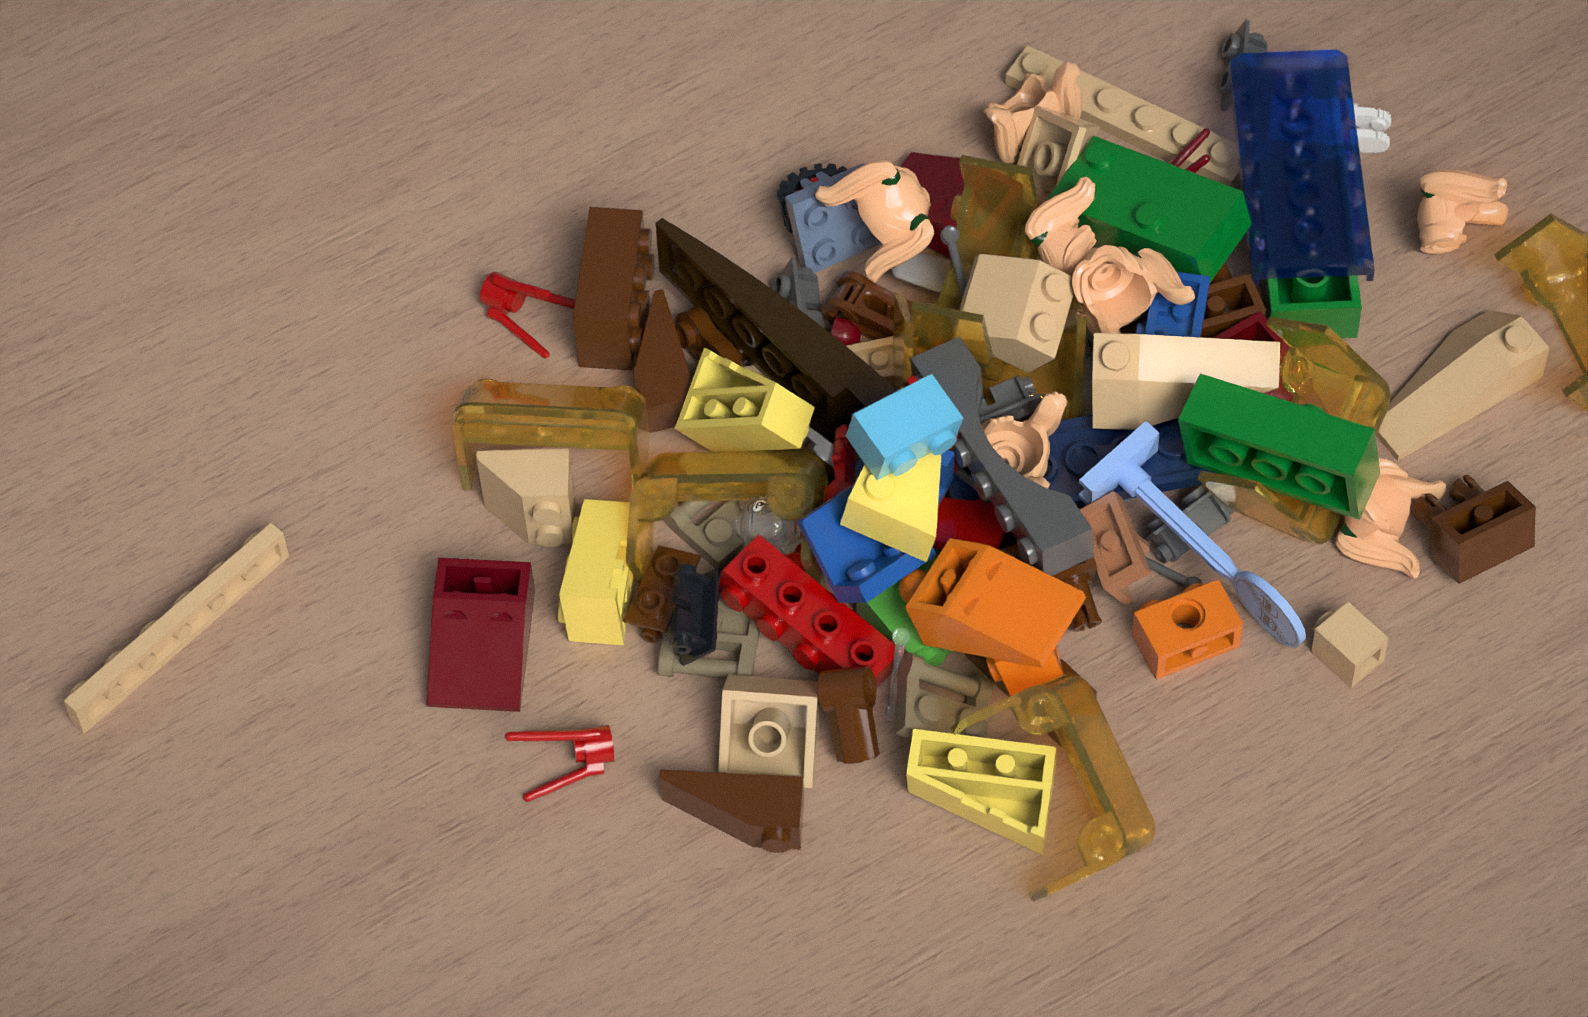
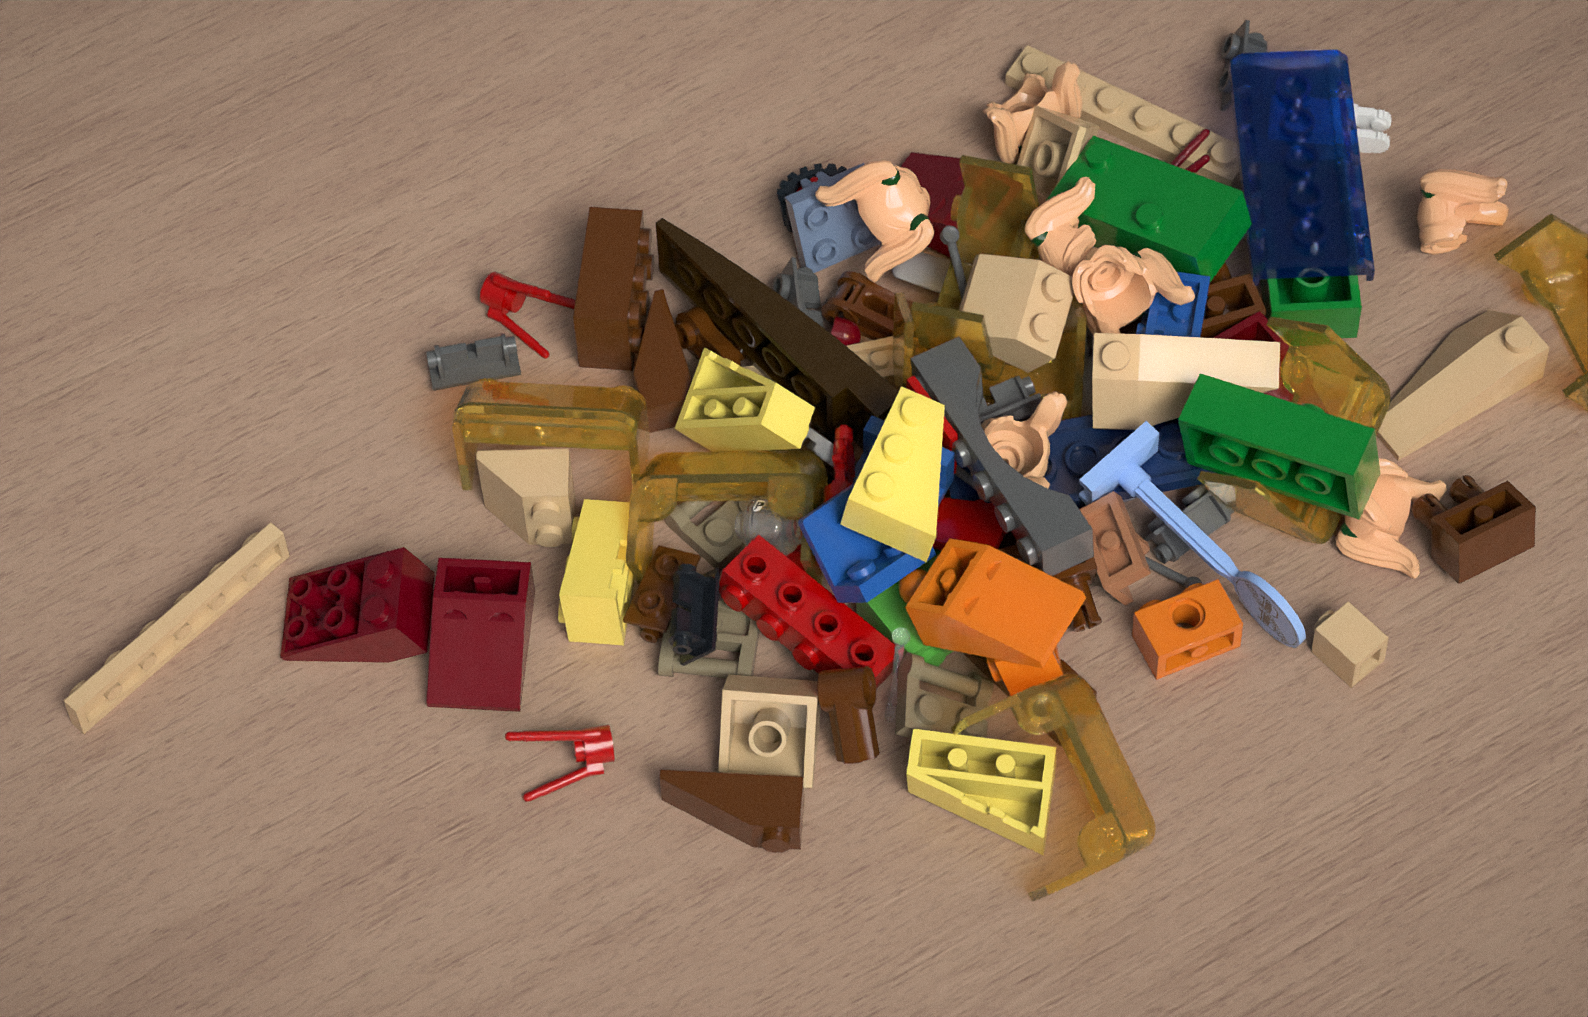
(360, 610): none -> dark red slope
(468, 363): none -> dark grey hinge
(905, 428): medium azure brick -> none

